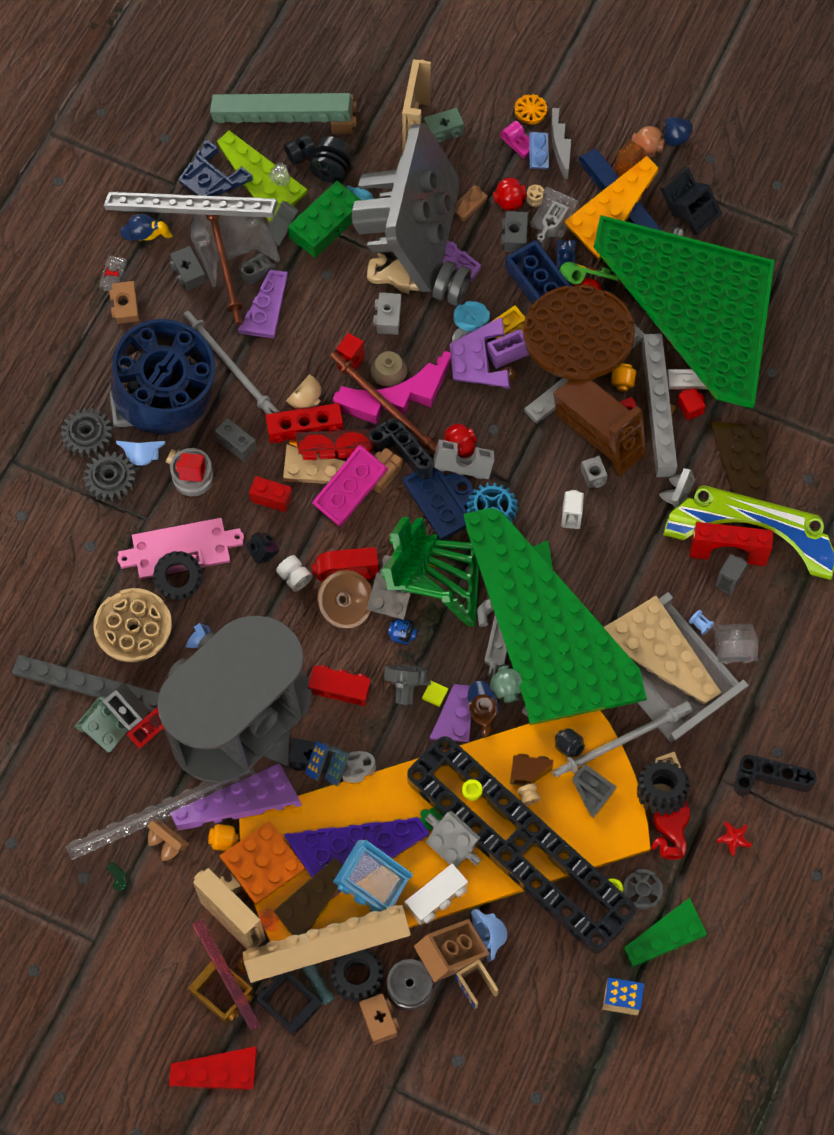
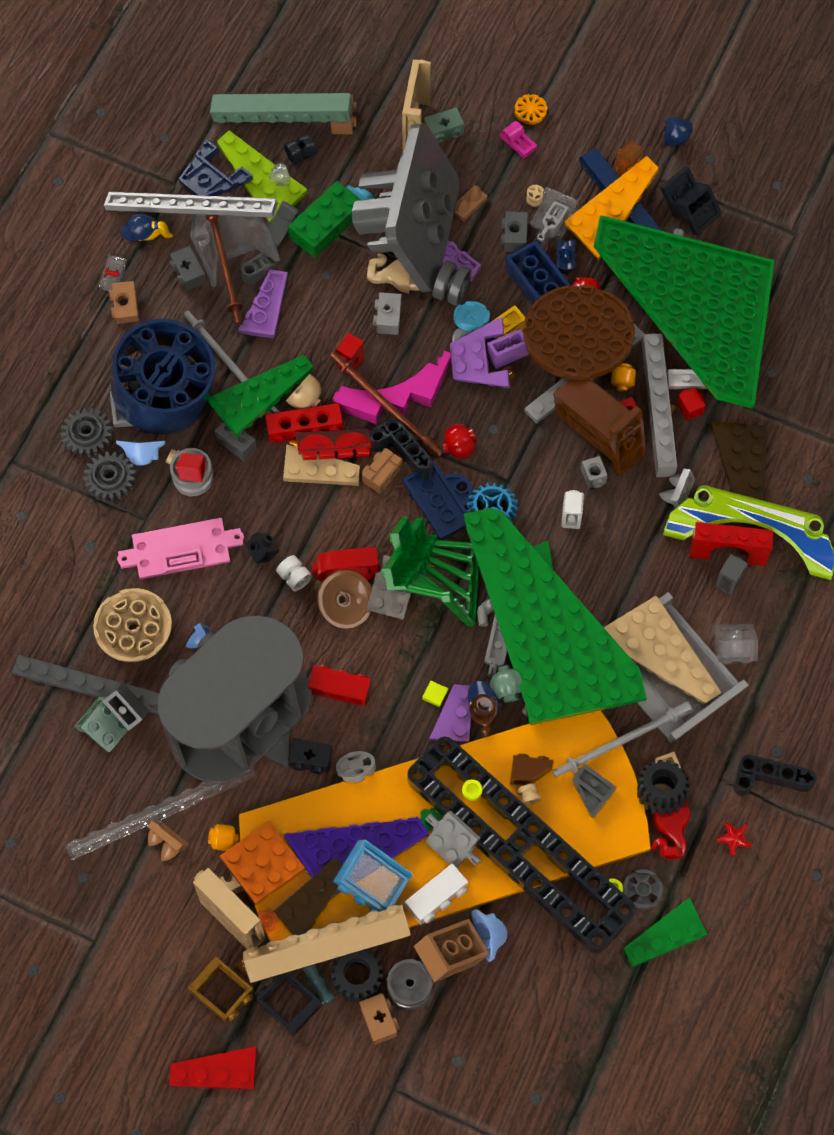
(120, 877): clear green arm -> none
(146, 729): red brick -> none
(165, 563): black tyre -> none
(226, 974): clear pink axle -> none
(242, 799): medium lavender wing -> none
(256, 396): none -> green wing
(270, 494): red brick -> none
(318, 759): clear light blue piece -> none
(331, 159): black wheel -> none
(350, 485): dark pink tile -> none
(388, 369): dark tan cone -> none
(402, 631): blue head -> none
(405, 679): dark grey piece -> none
(477, 465): light grey arch -> none
(477, 965): tan piece -> none
(509, 194): red plant -> none
(538, 150): medium blue tile -> none
(560, 145): light grey slope -> none
(569, 743): black head -> none
(576, 273): bright green door -> none
(623, 996): blue piece -> none
(651, 140): nougat plant -> none
(701, 622): light blue bush -> none

